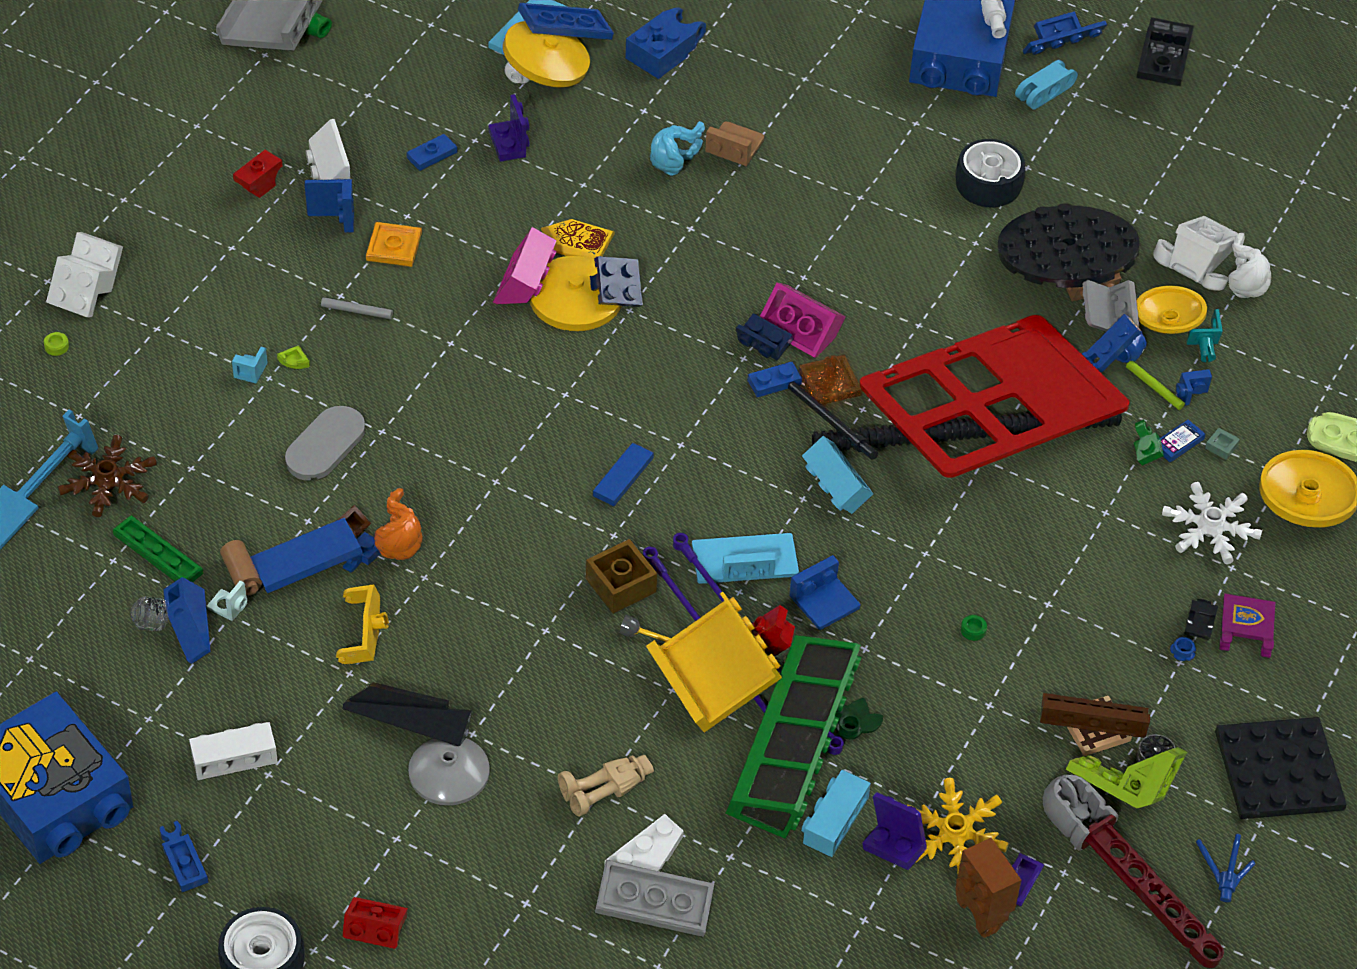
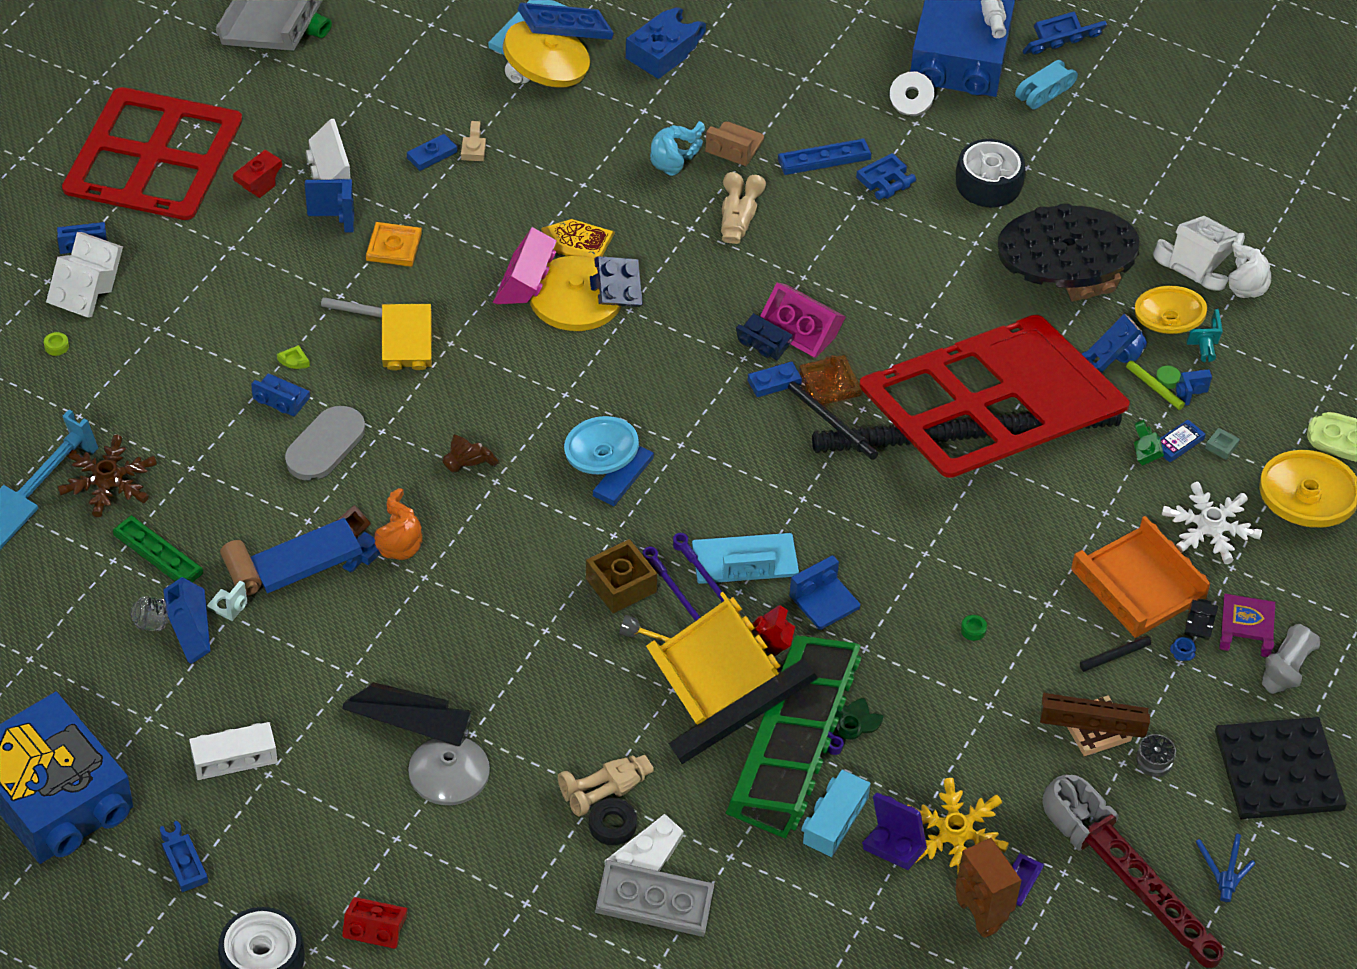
(67, 234): none -> blue bracket
(153, 153): none -> red window
(250, 367): medium azure panel -> none
(280, 394): none -> blue bracket
(372, 622): yellow piece -> none
(406, 336): none -> yellow slope
(467, 454): none -> reddish brown hair
(473, 147): none -> tan plate
(510, 136): dark purple bracket -> none
(601, 445): none -> medium azure dish
(612, 836): none -> black tyre
(736, 211): none -> tan piece
(743, 711): none -> black tile
(824, 156): none -> blue tile
(836, 475): medium azure brick -> none
(883, 171): none -> blue plate
(909, 81): none -> white tile
(1107, 304): light grey bracket -> none
(1115, 653): none -> black bar
(1141, 578): none -> orange panel
(1153, 773): lime bracket -> none
(1165, 51): black bracket -> none
(1168, 376): none -> bright green tile
(1284, 666): none -> light grey hair

